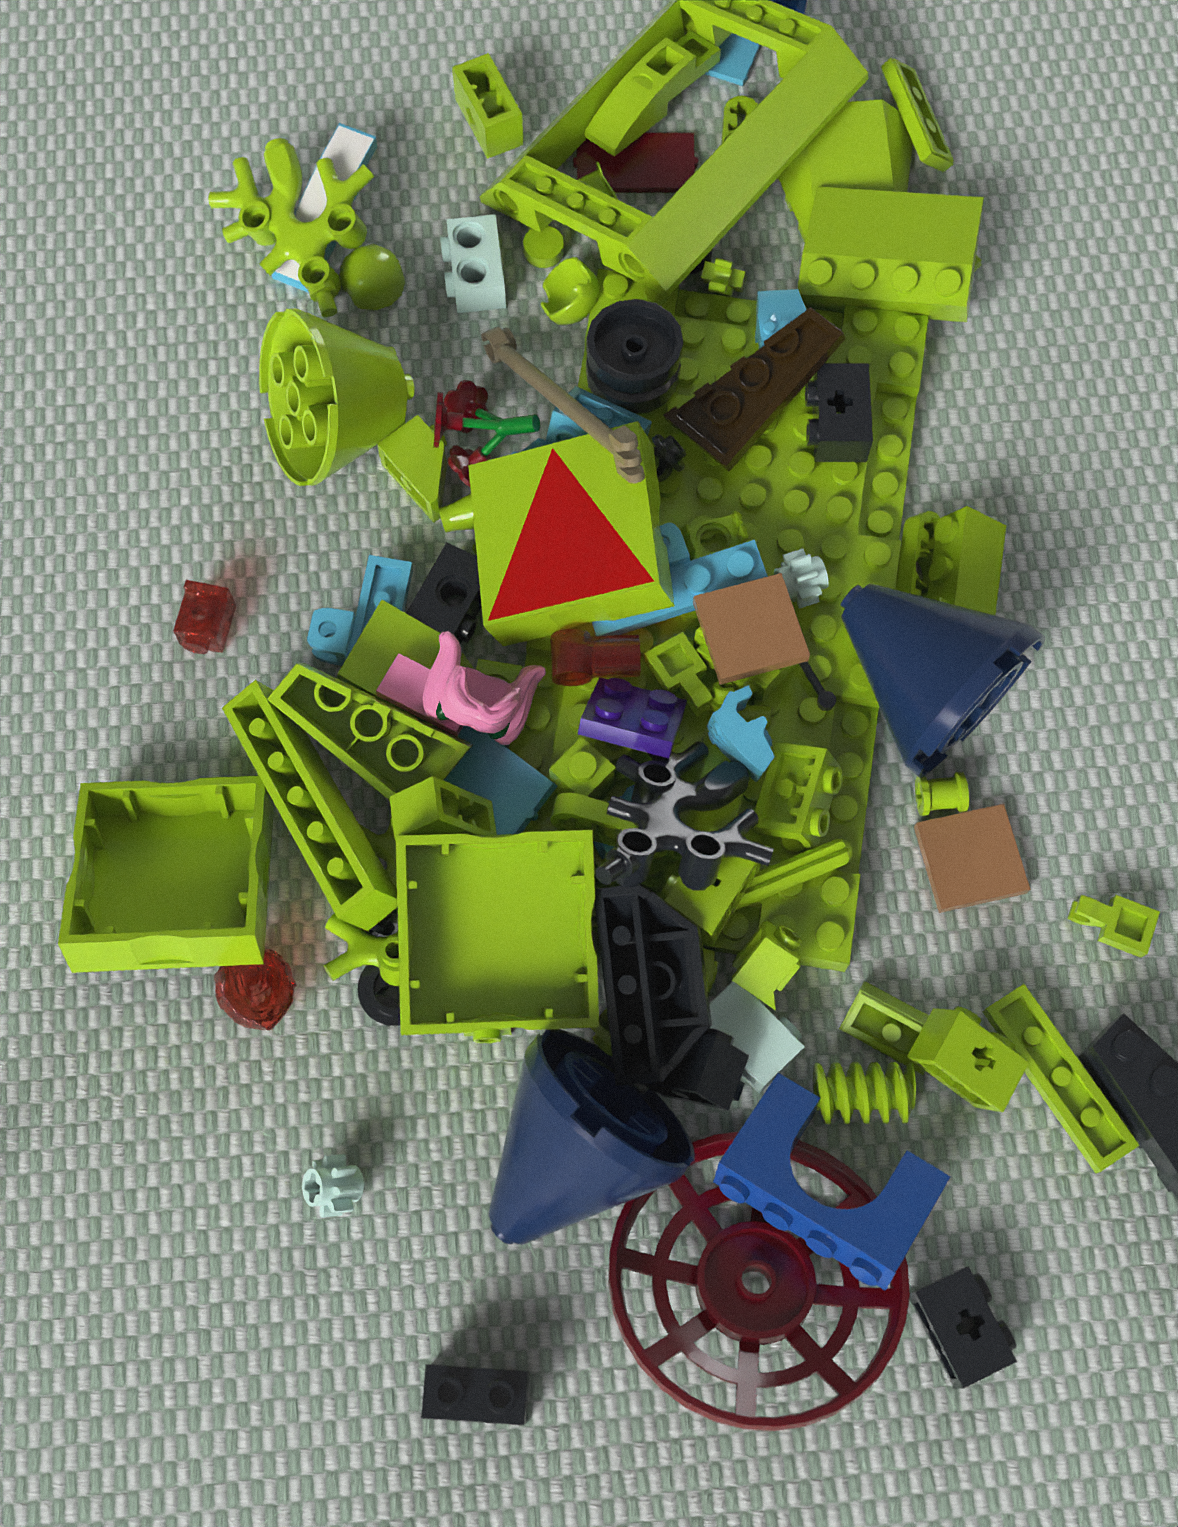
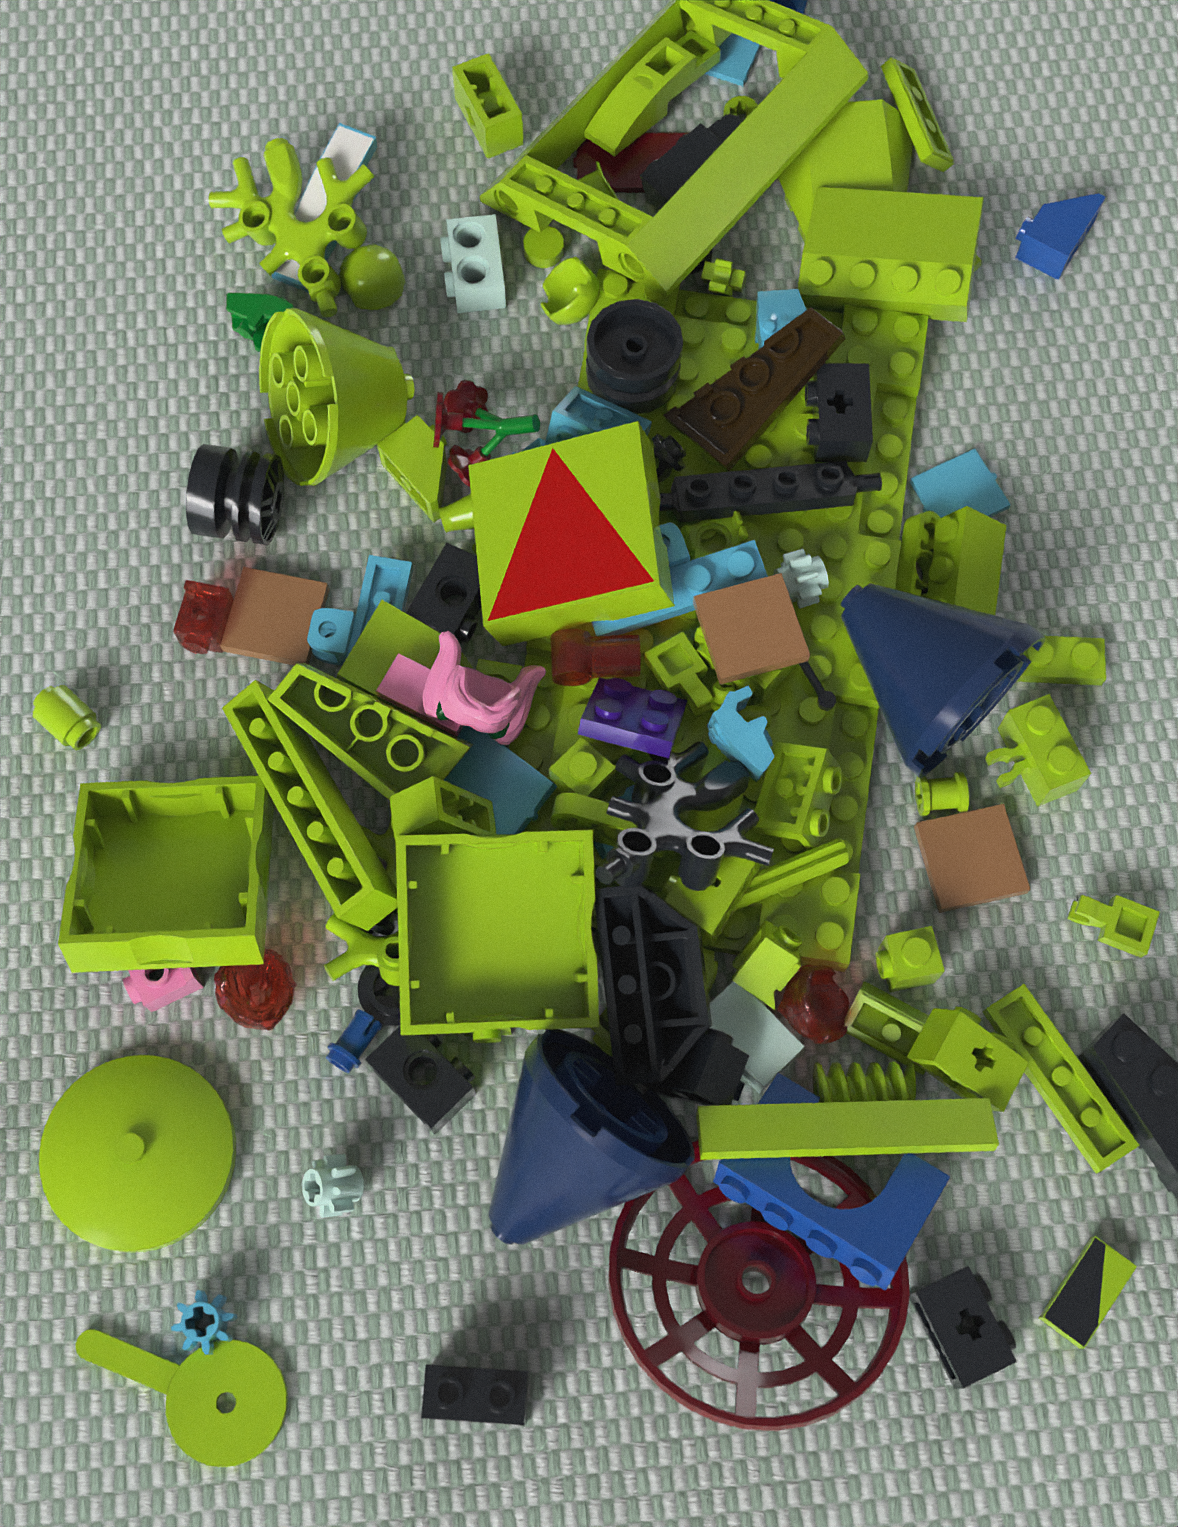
(66, 717): none -> lime brick
(137, 1153): none -> lime dish
(156, 994): none -> bright pink brick
(194, 1392): none -> lime piece
(195, 1313): none -> medium azure gear
(234, 494): none -> black wheel
(252, 313): none -> green hand
(273, 616): none -> medium nougat tile
(353, 1041): none -> blue pin
(431, 1103): none -> black brick
(619, 442): dark tan hinge -> none
(671, 171): none -> black hinge
(766, 491): none -> black plate
(815, 1004): none -> clear red hair
(846, 1128): none -> lime tile
(909, 959): none -> lime brick
(960, 484): none -> medium azure piece
(1041, 751): none -> lime brick
(1057, 233): none -> blue slope
(1067, 661): none -> lime plate
(1087, 1292): none -> black tile

